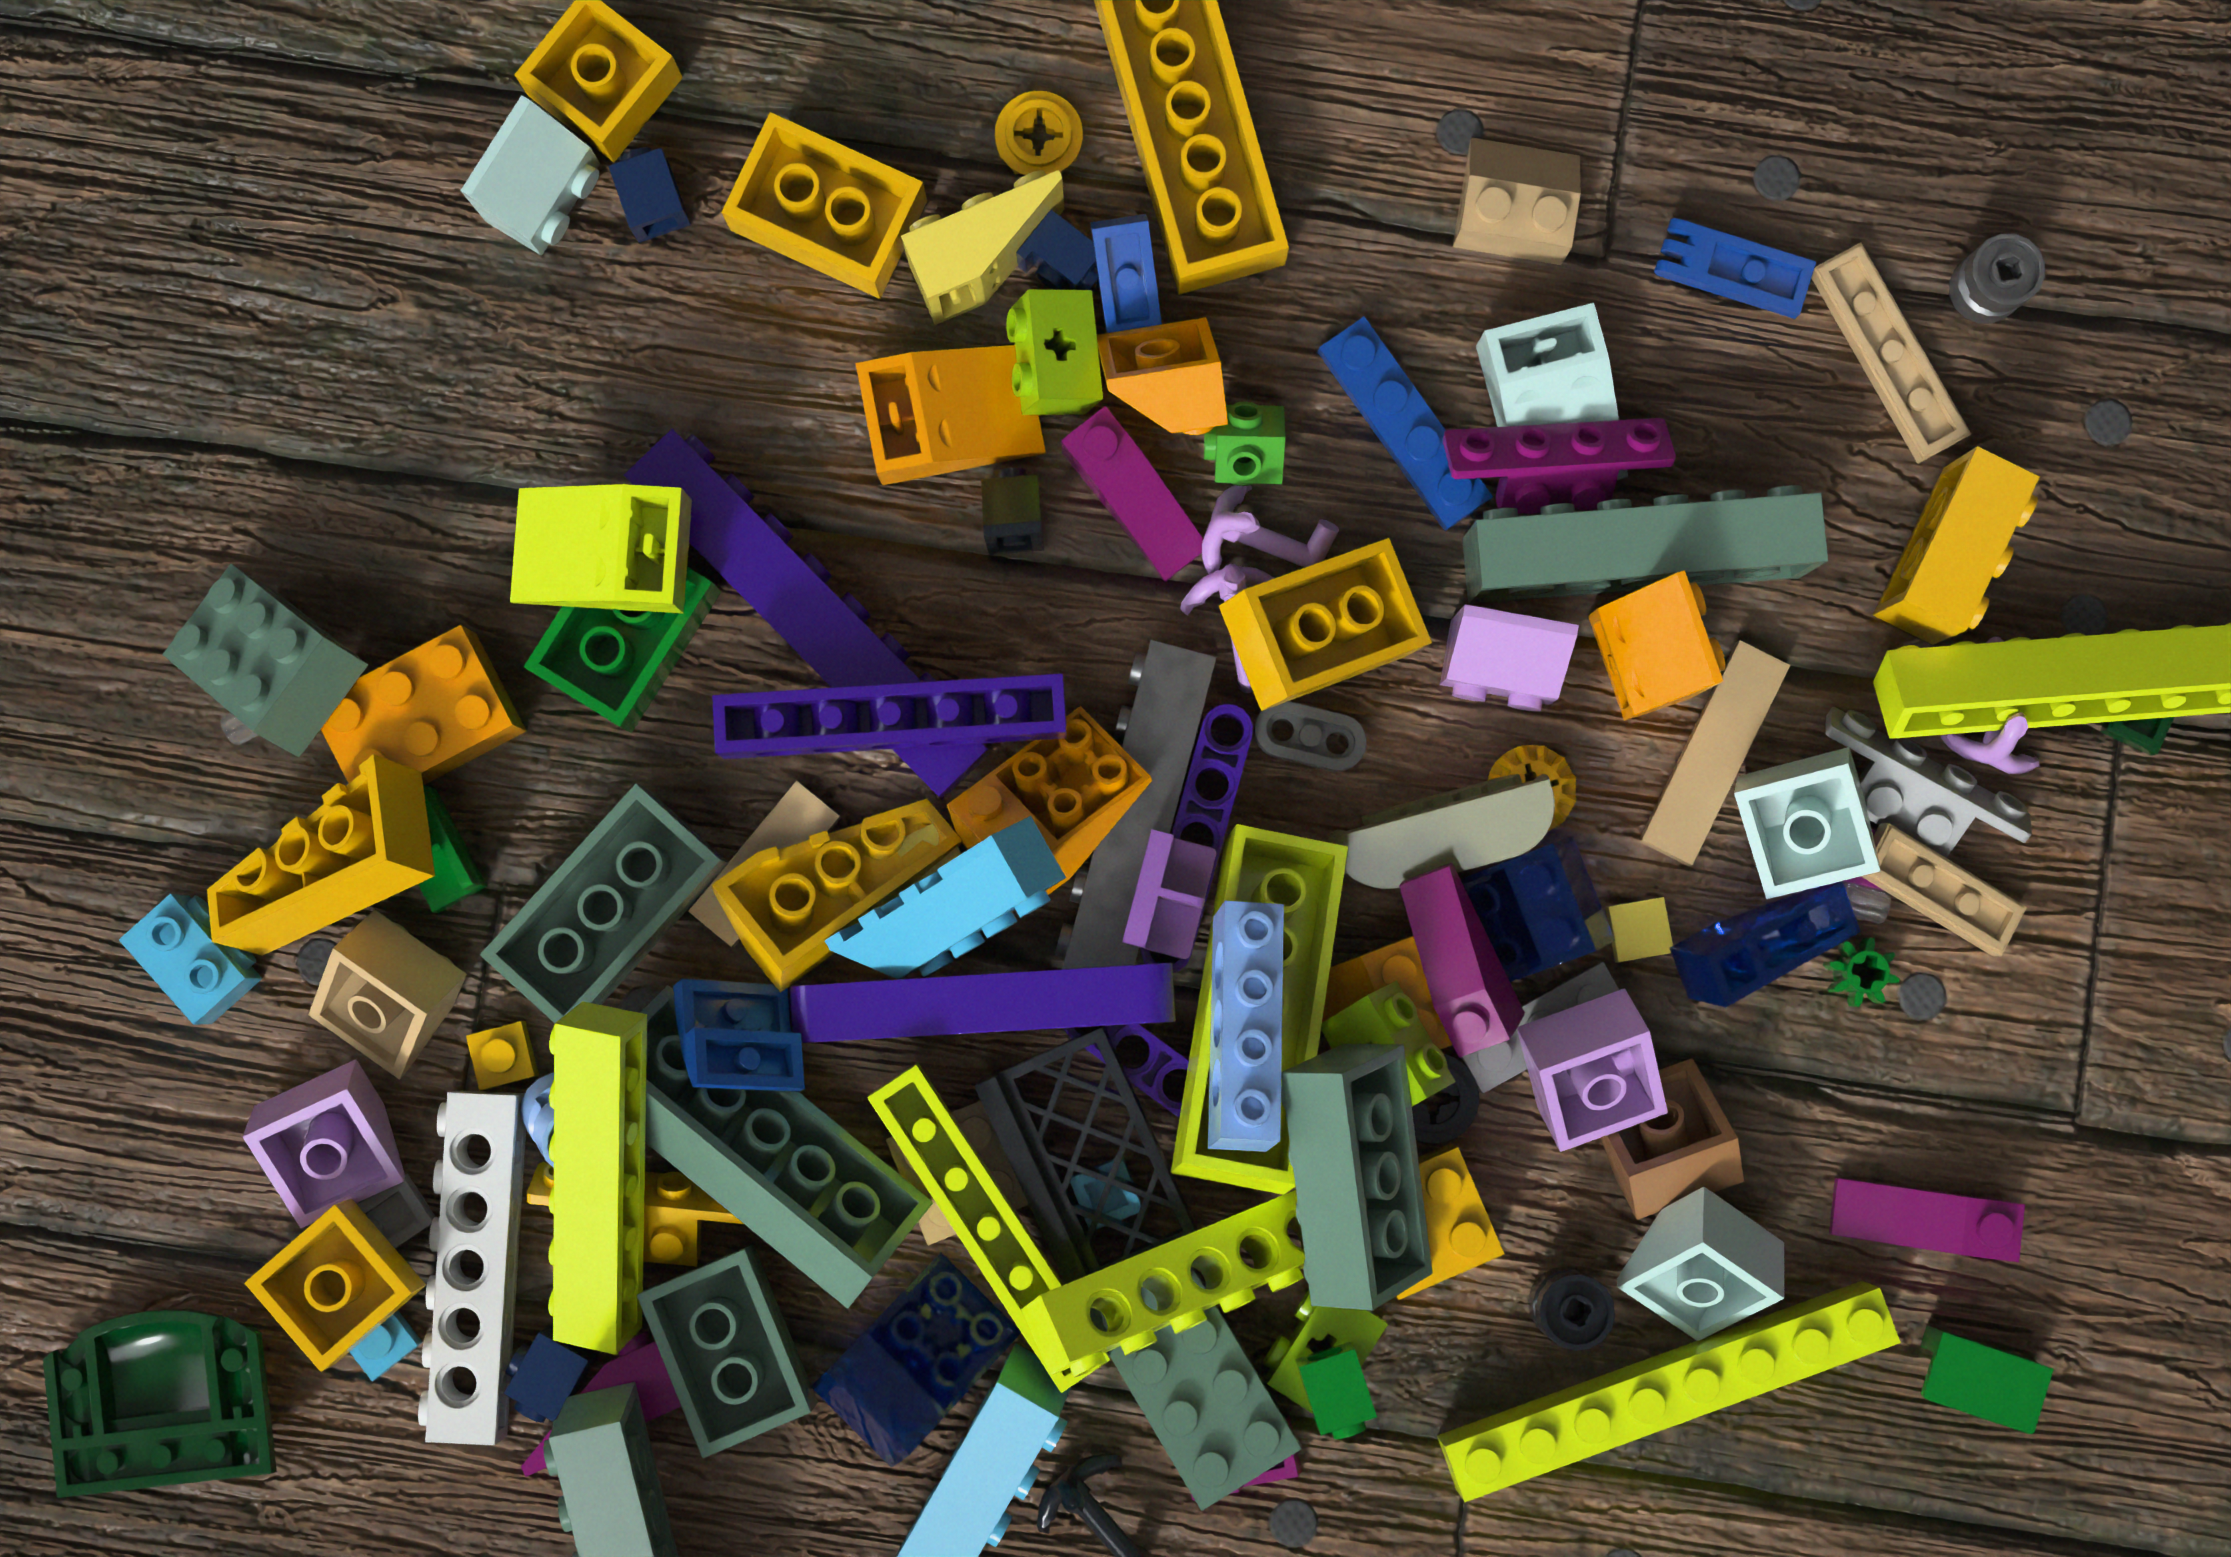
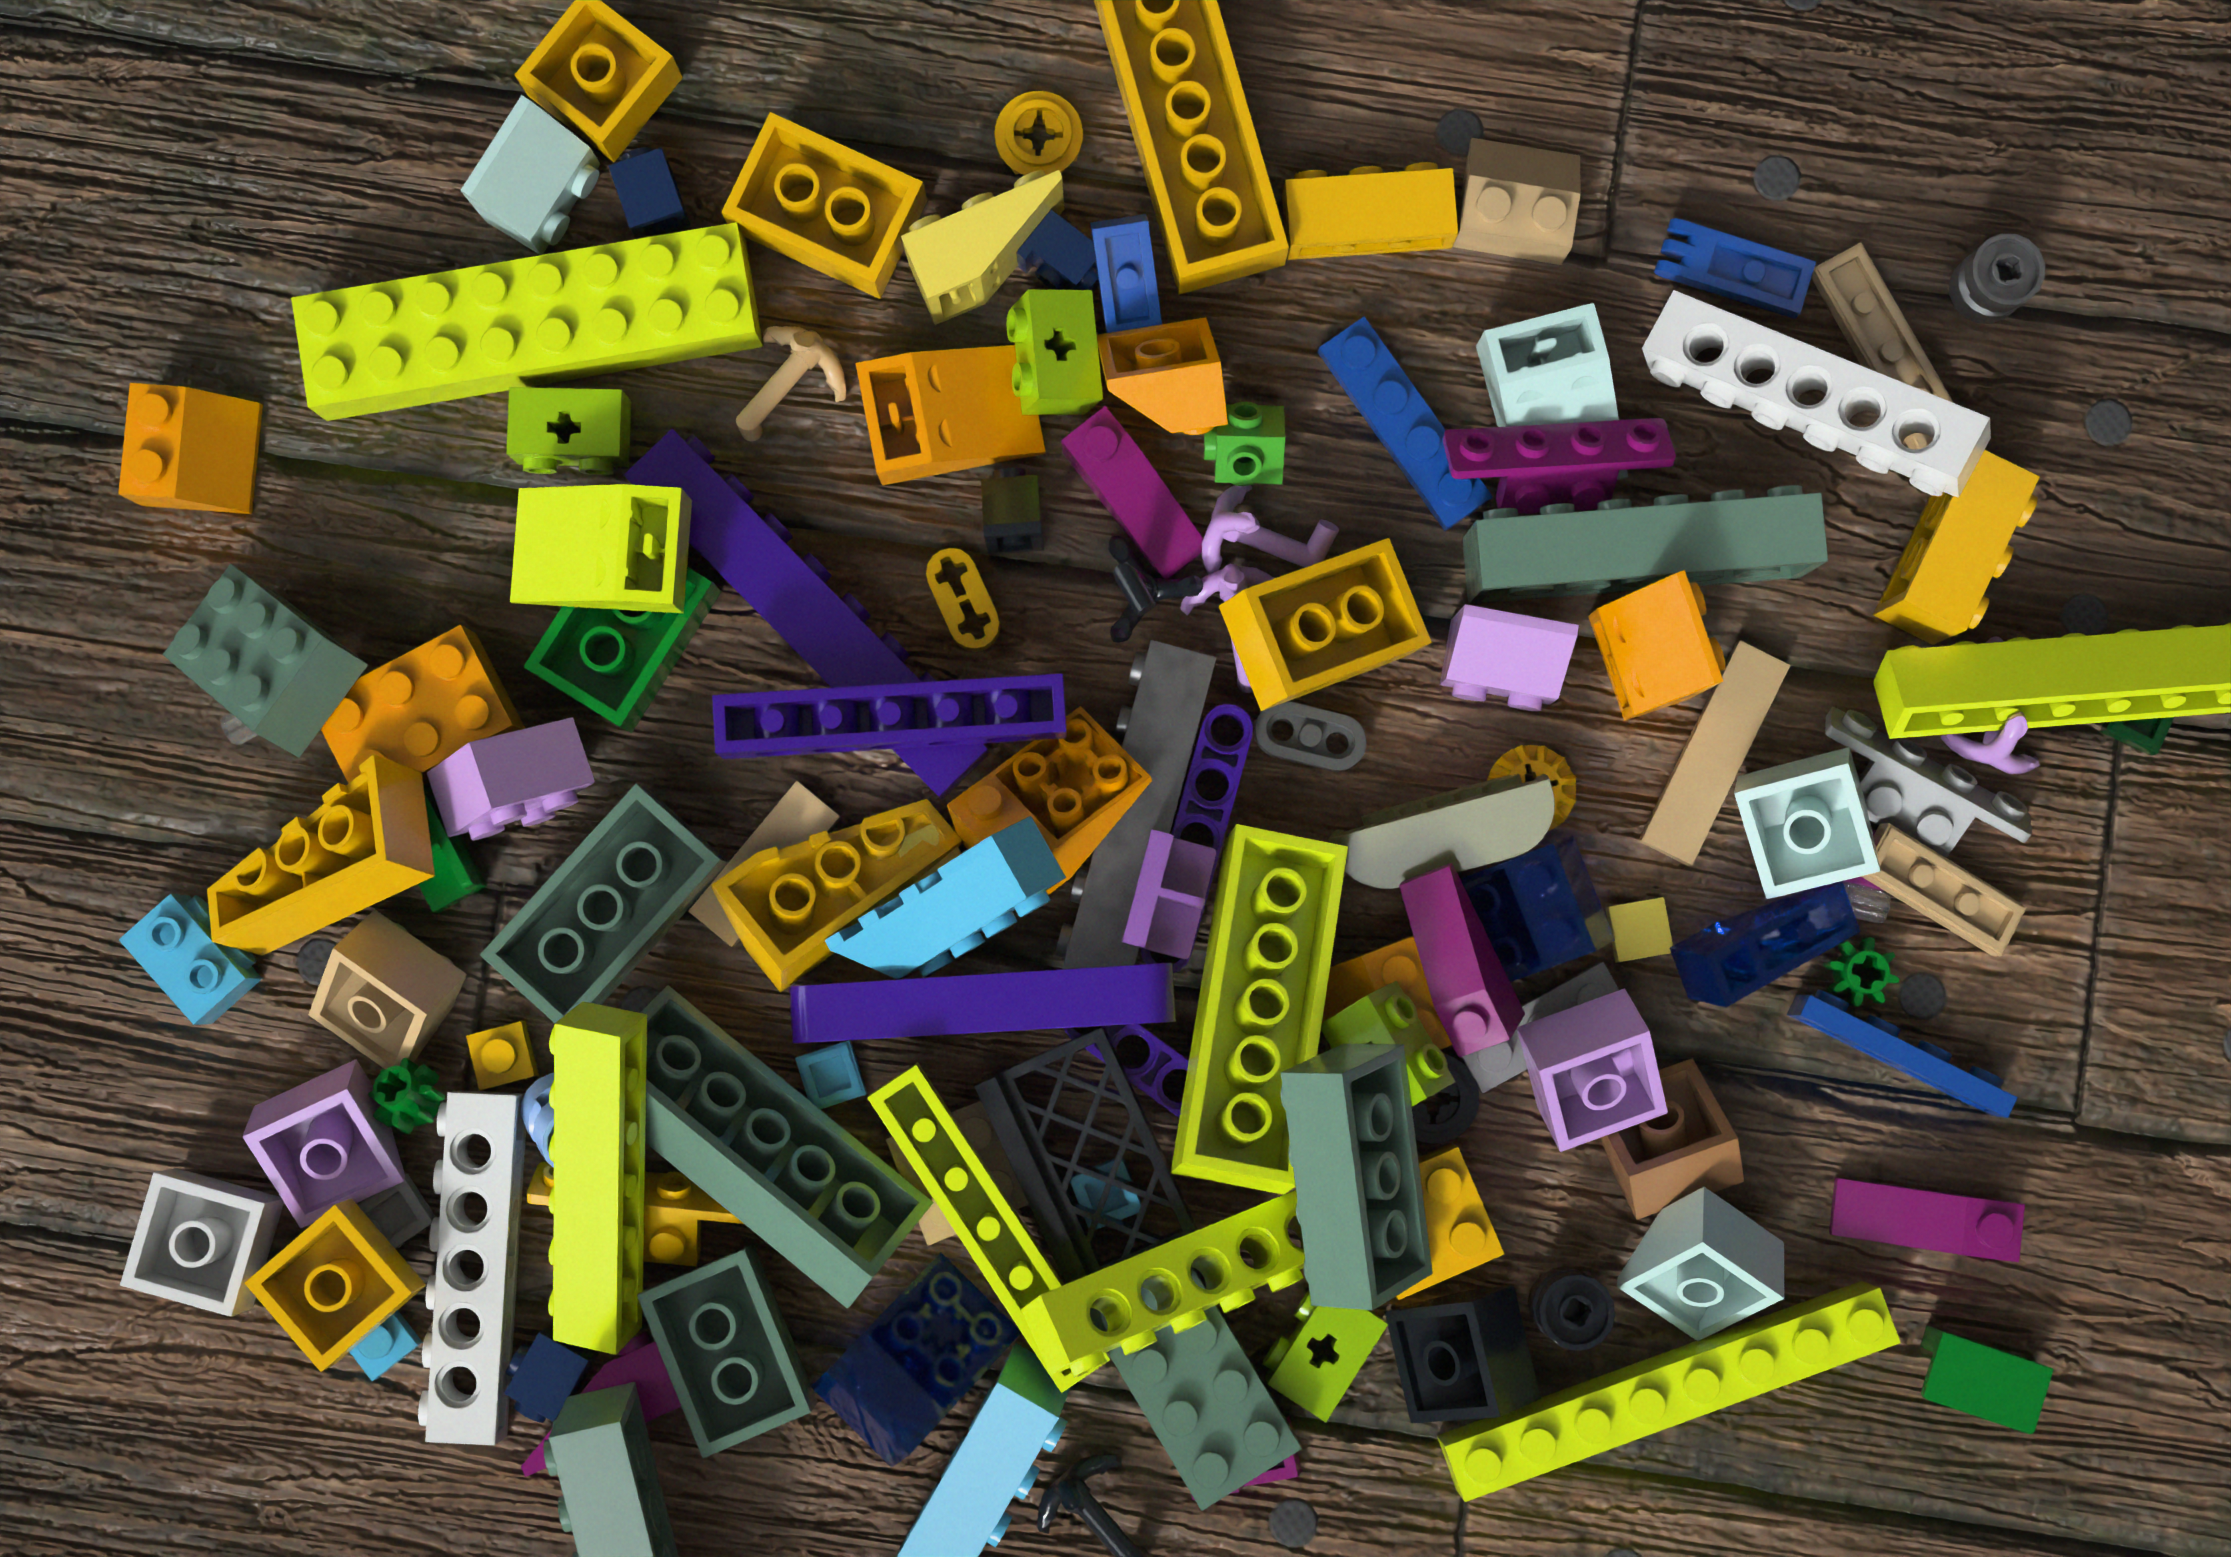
(158, 1403): dark green slope -> none
(190, 449): none -> light orange slope
(201, 1241): none -> white brick
(406, 1095): none -> green gear
(511, 779): none -> lavender brick
(527, 322): none -> neon yellow brick
(542, 413): none -> lime brick
(738, 1036): blue slope -> none
(806, 352): none -> tan piece
(831, 1075): none -> medium azure tile
(975, 594): none -> yellow beam
(1142, 588): none -> black piece
(1246, 1027): light blue brick -> none
(1336, 1391): green brick -> none
(1369, 211): none -> yellow brick
(1463, 1356): none -> black slope
(1692, 326): none -> white brick
(1923, 1062): none -> blue plate

